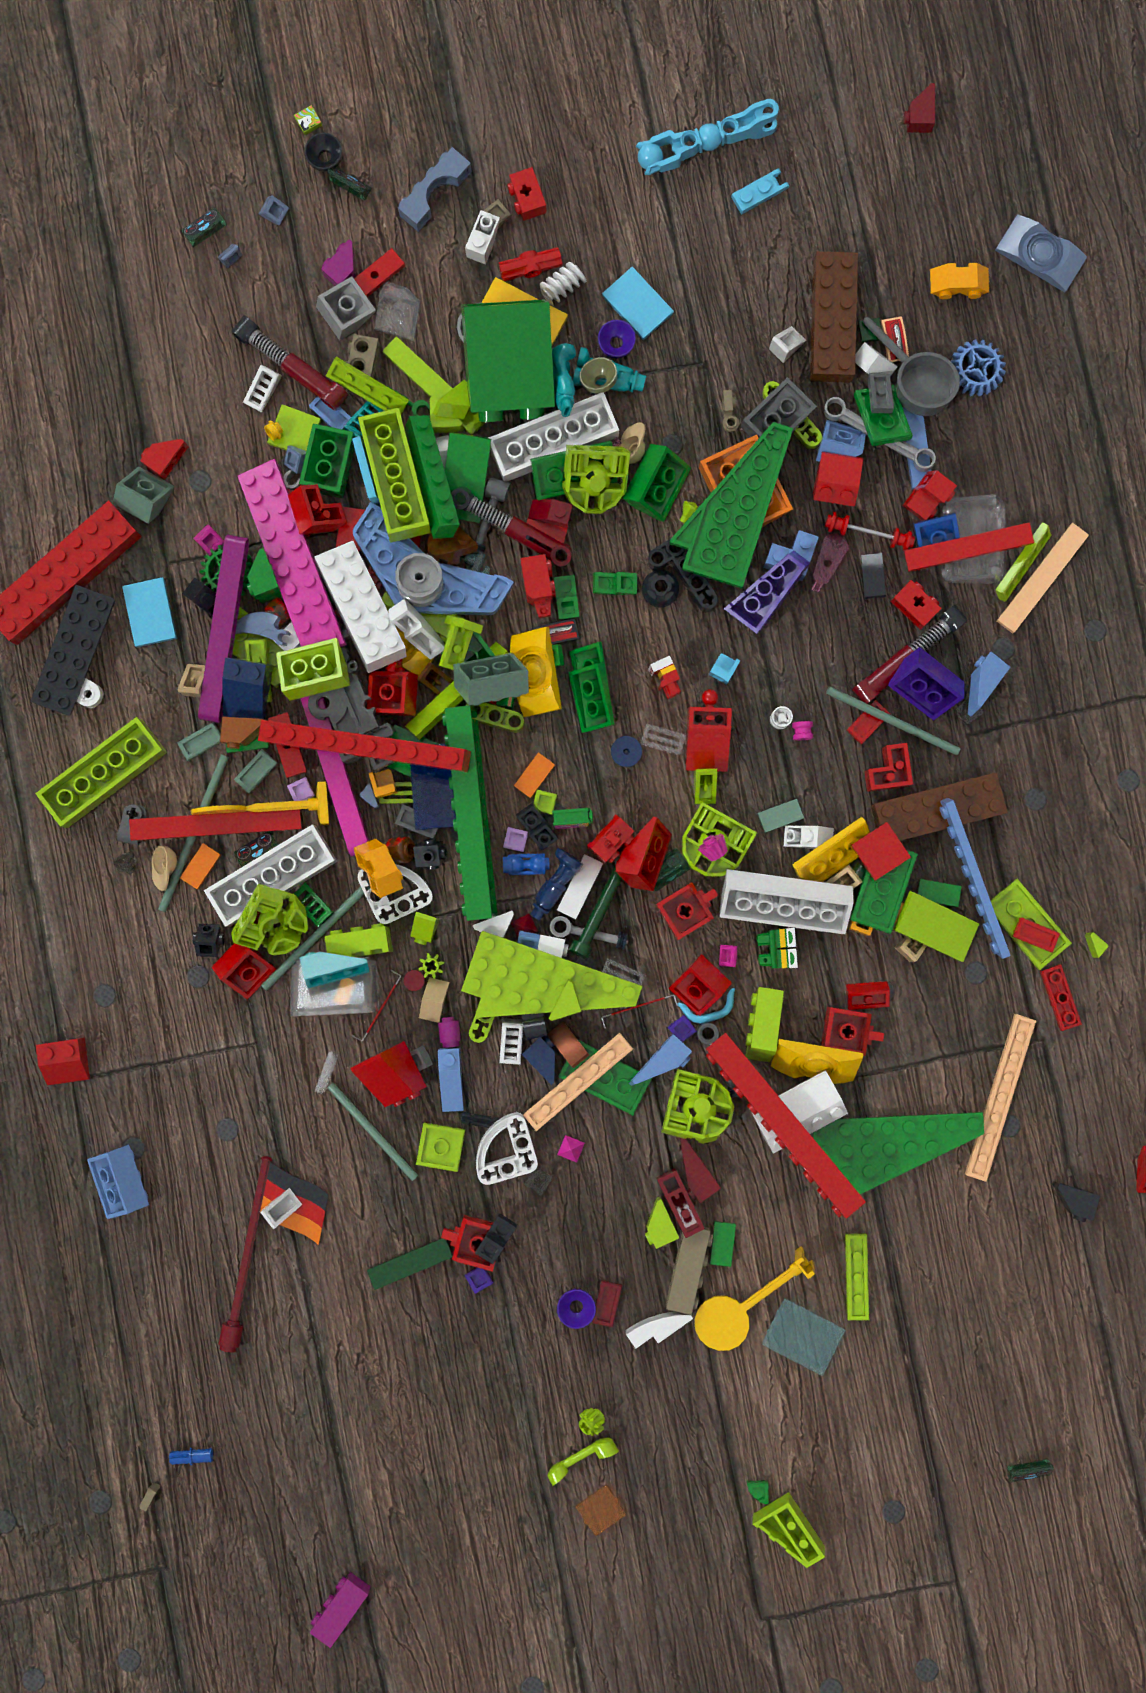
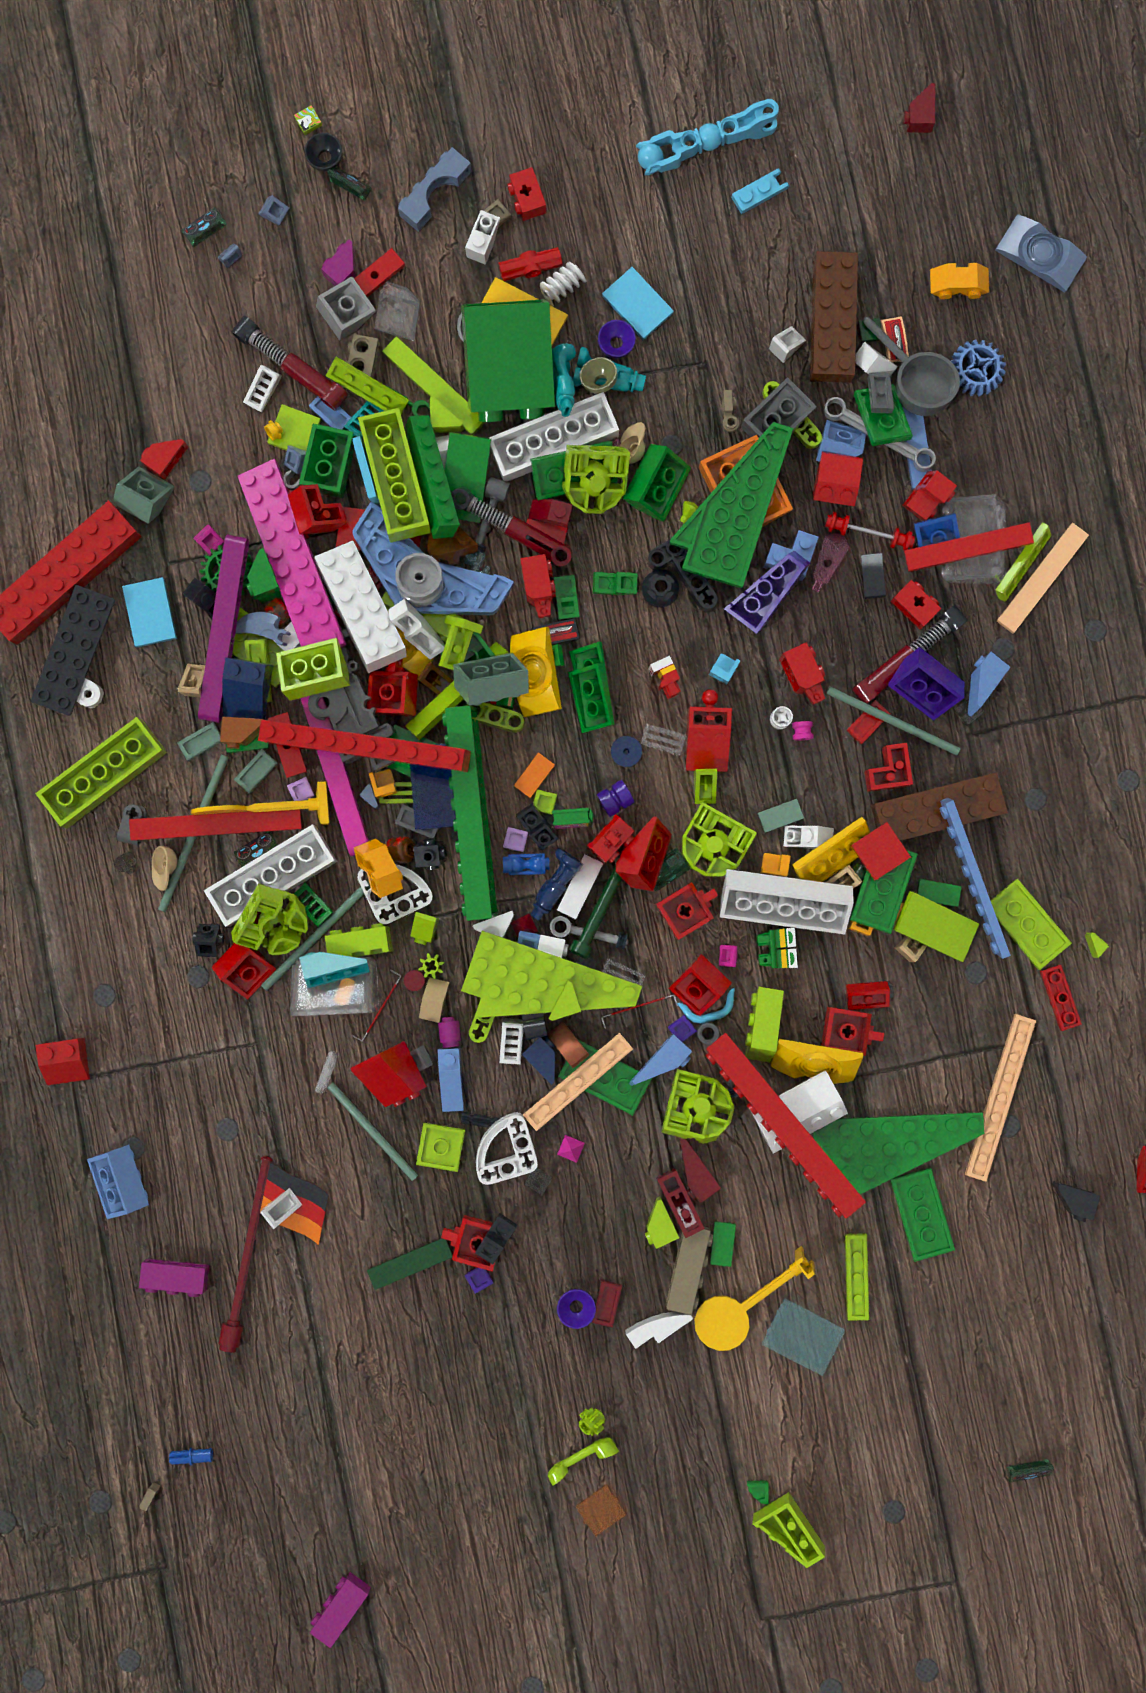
(174, 1277): none -> magenta brick
(200, 866): orange tile -> none
(454, 403): lime slope -> none
(615, 798): none -> dark purple wheel
(713, 847): dark pink piece -> none
(775, 864): none -> light orange panel
(804, 672): none -> red hinge
(922, 1214): none -> green tile
(1036, 934): red tile -> none

